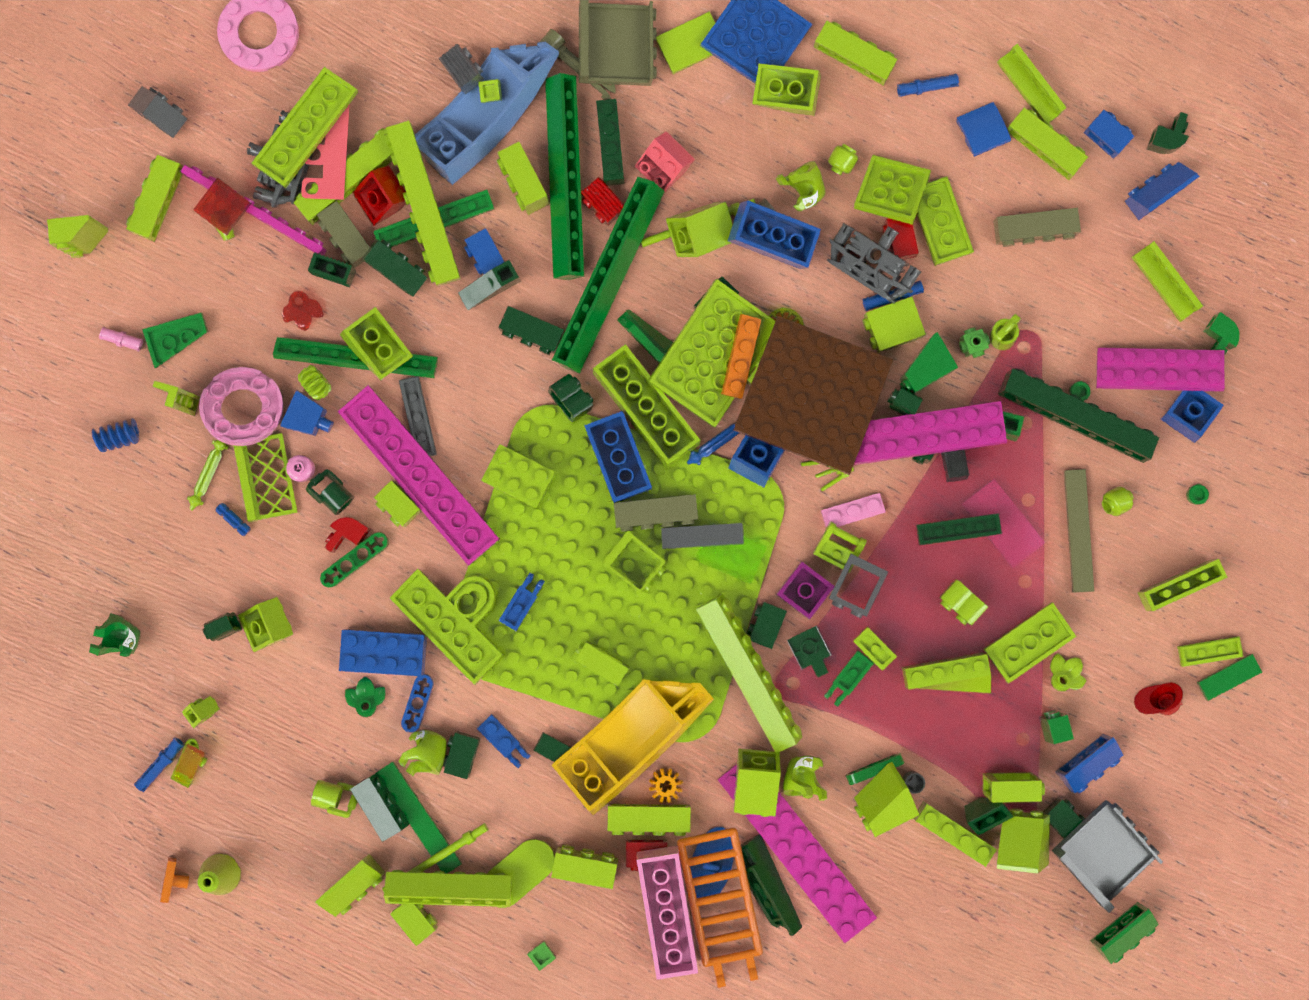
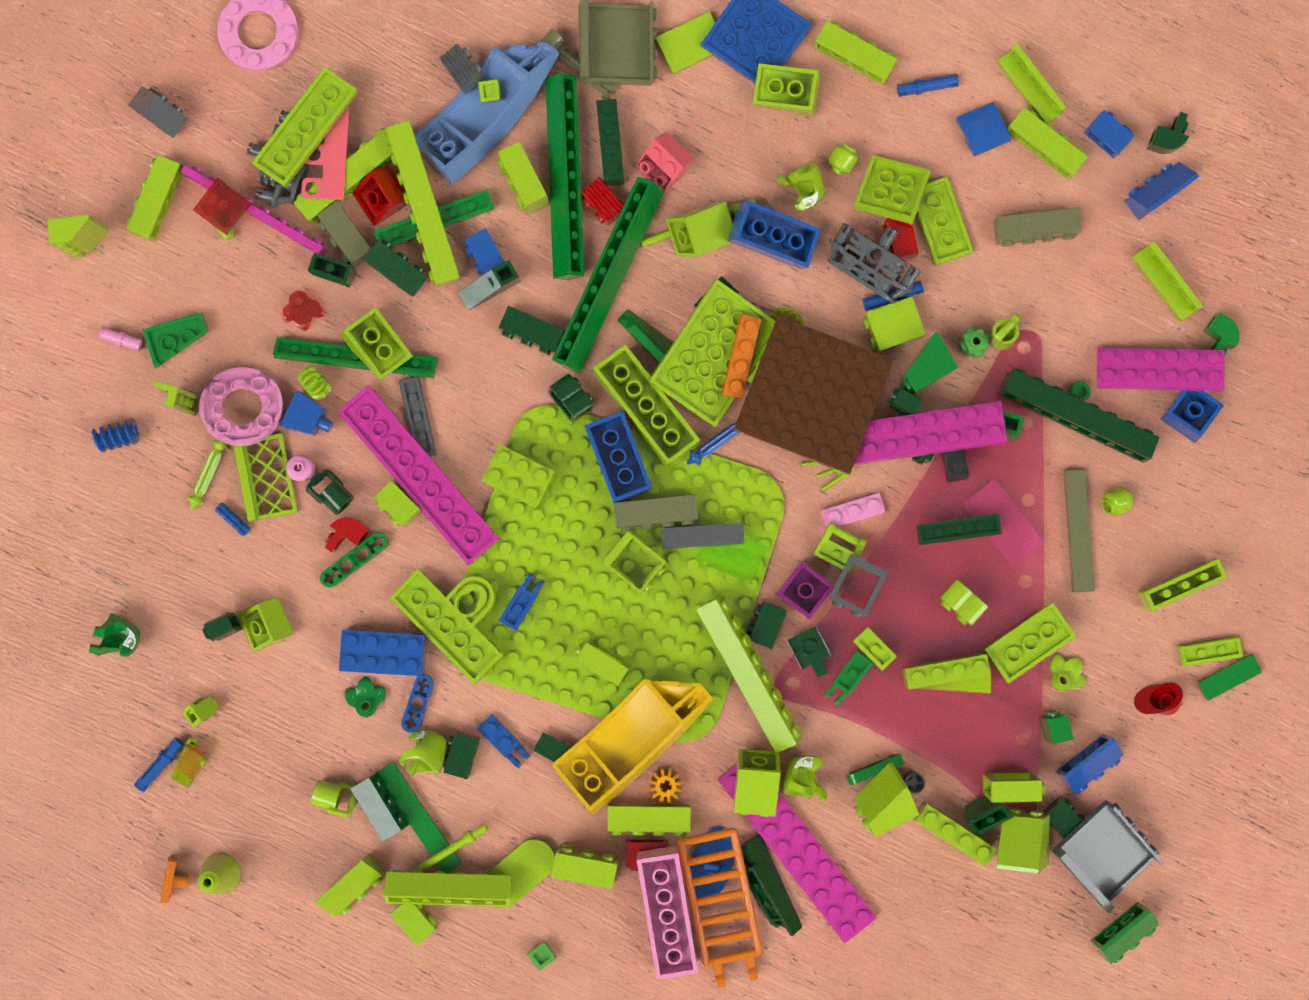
(755, 460): blue brick -> none
(1197, 494): green tile -> none

